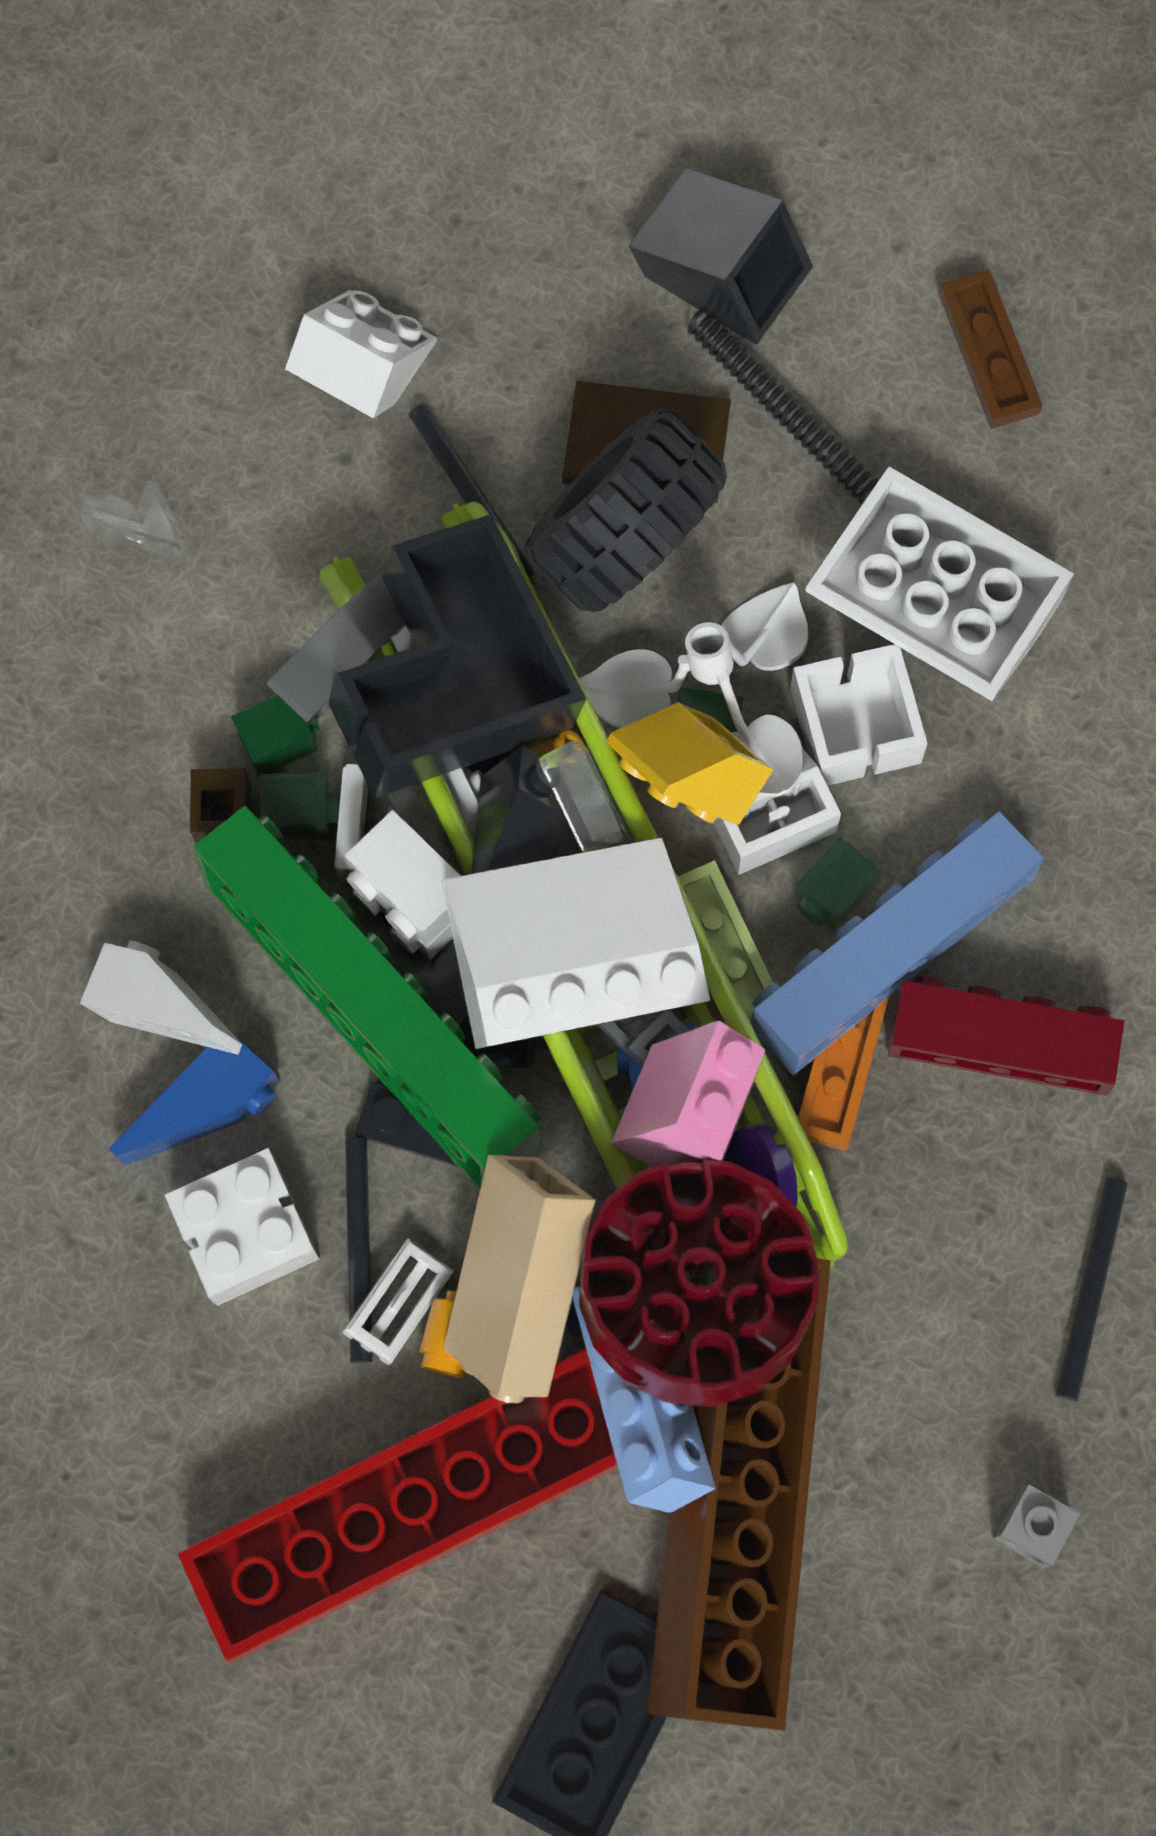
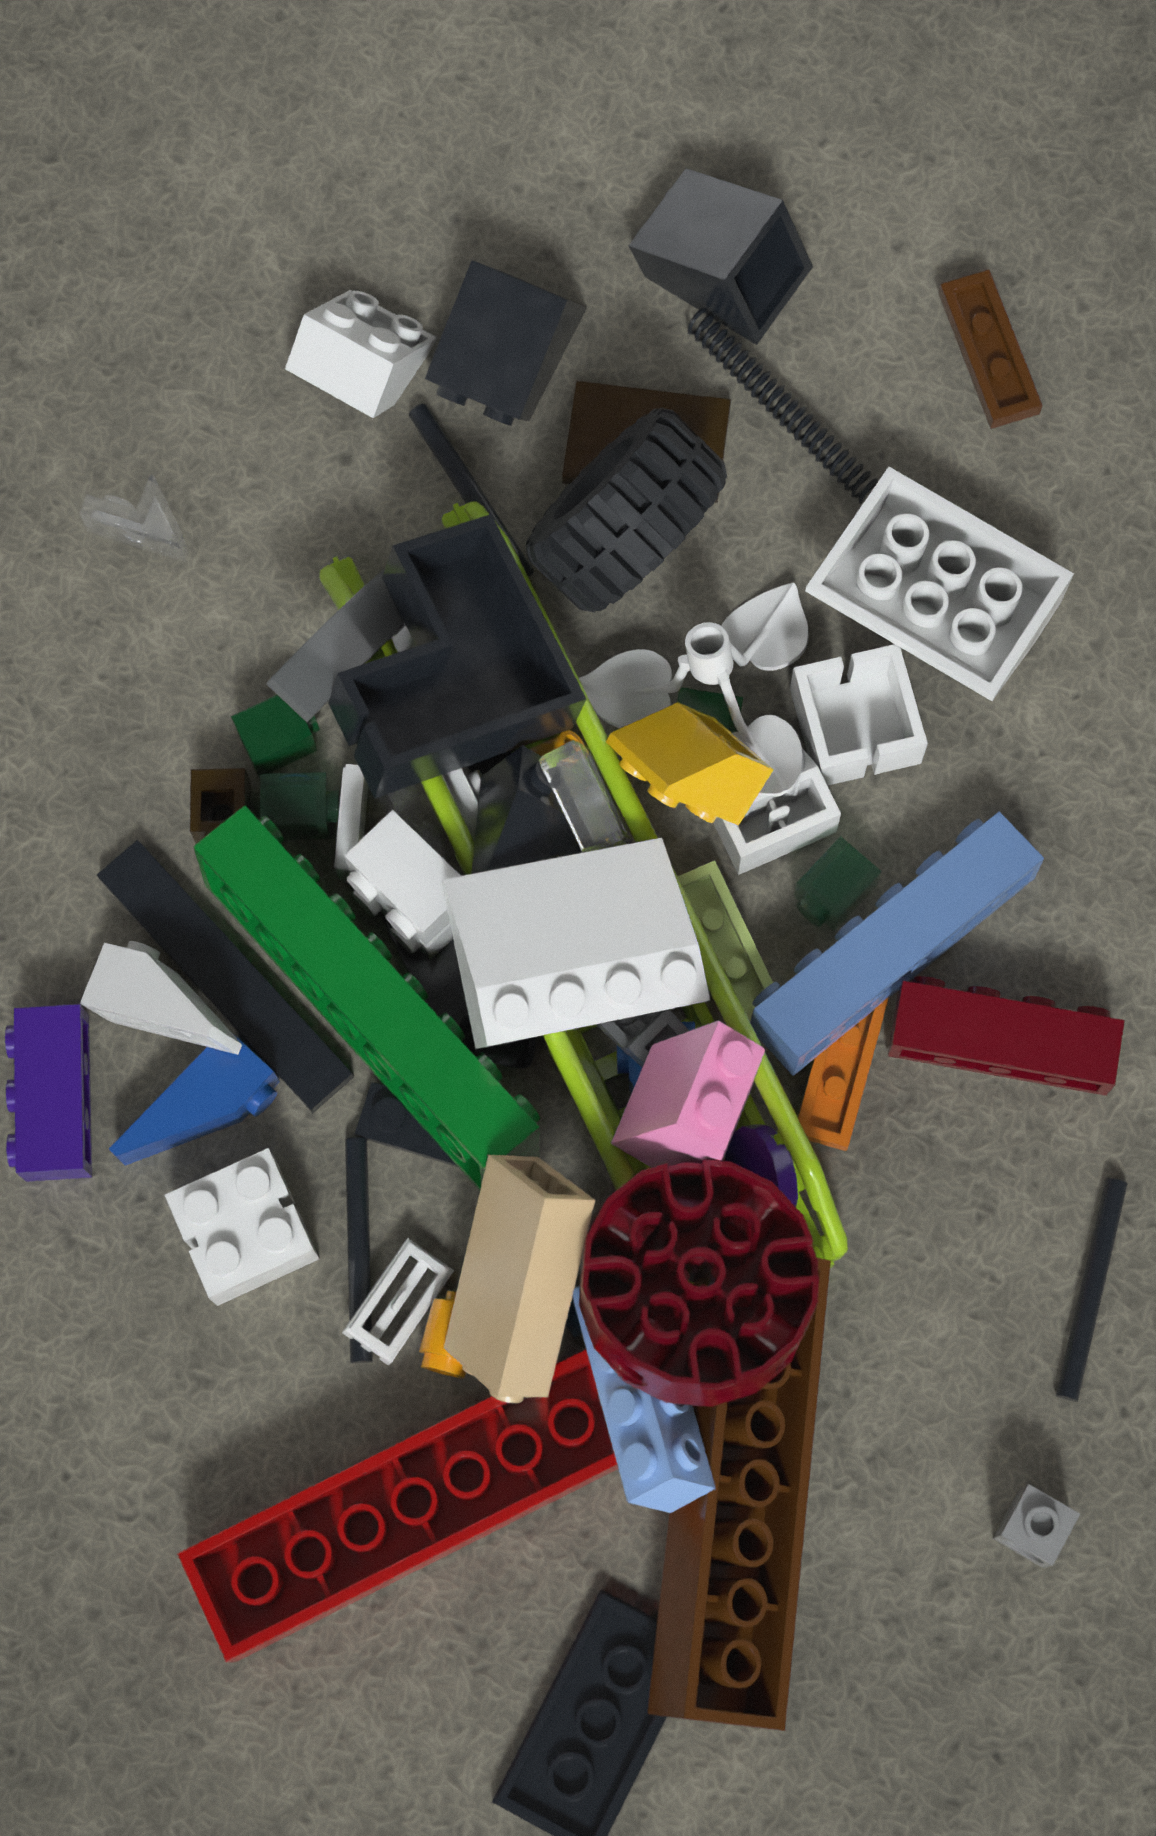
(50, 1093): none -> dark purple brick
(225, 976): none -> black tile
(502, 343): none -> black slope

